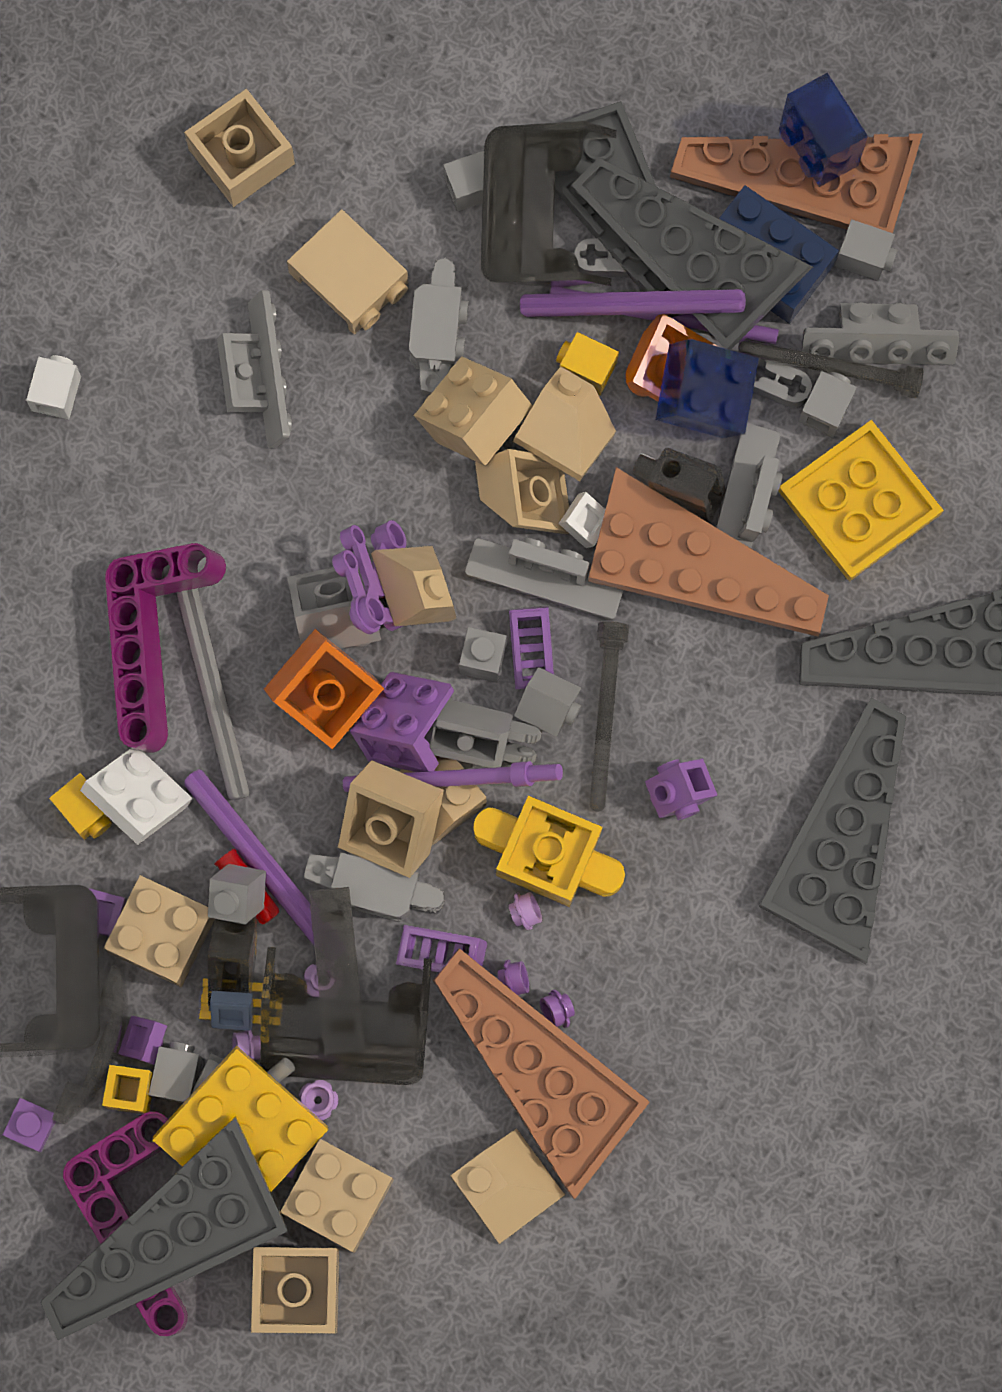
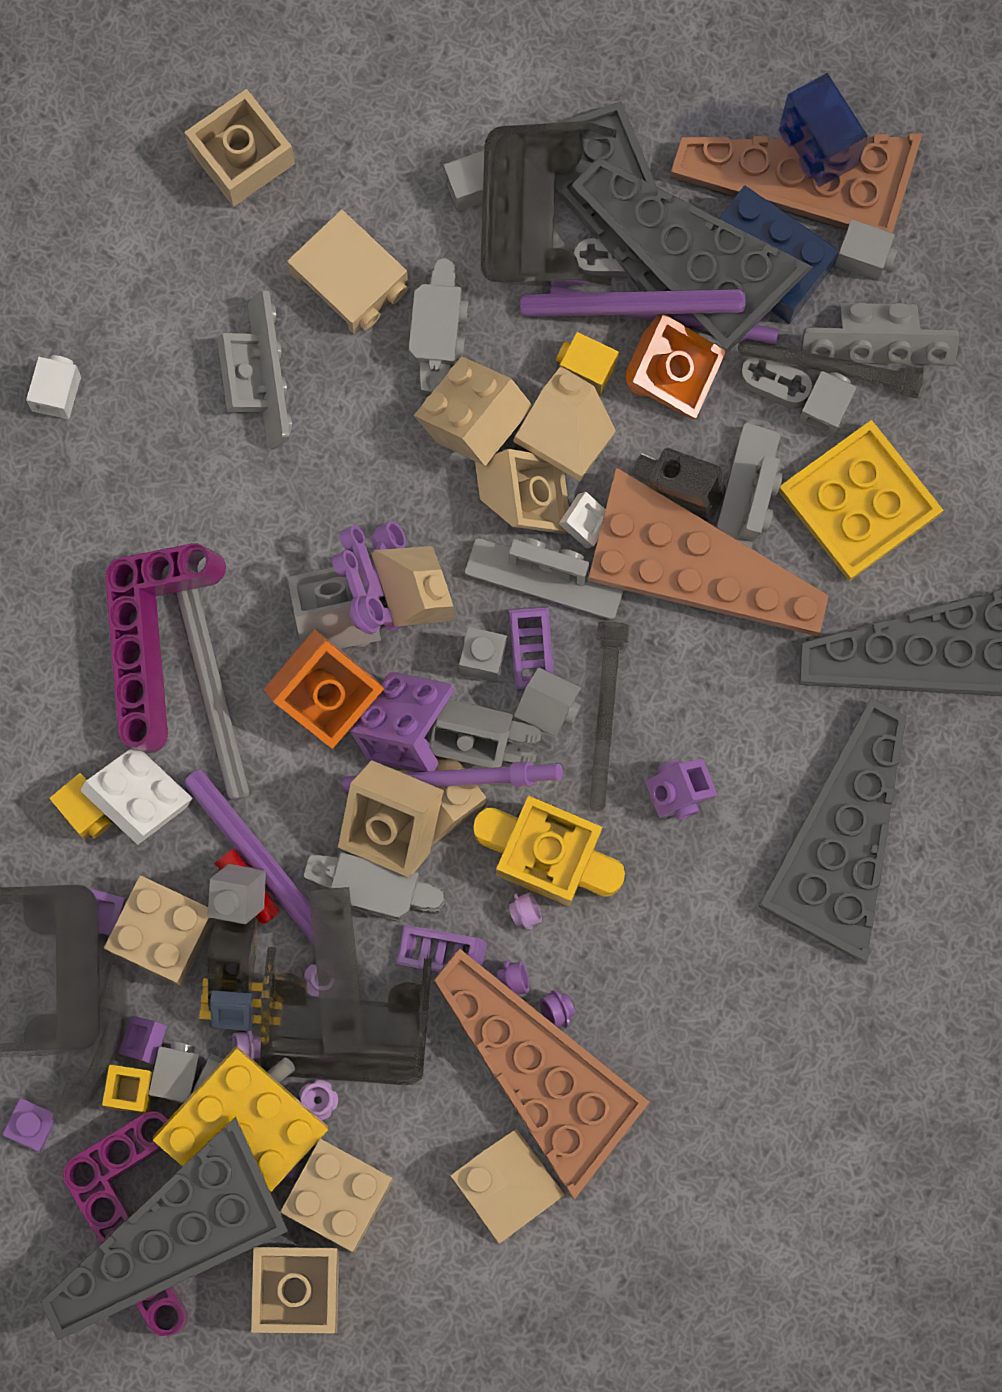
(707, 388): clear blue brick -> none

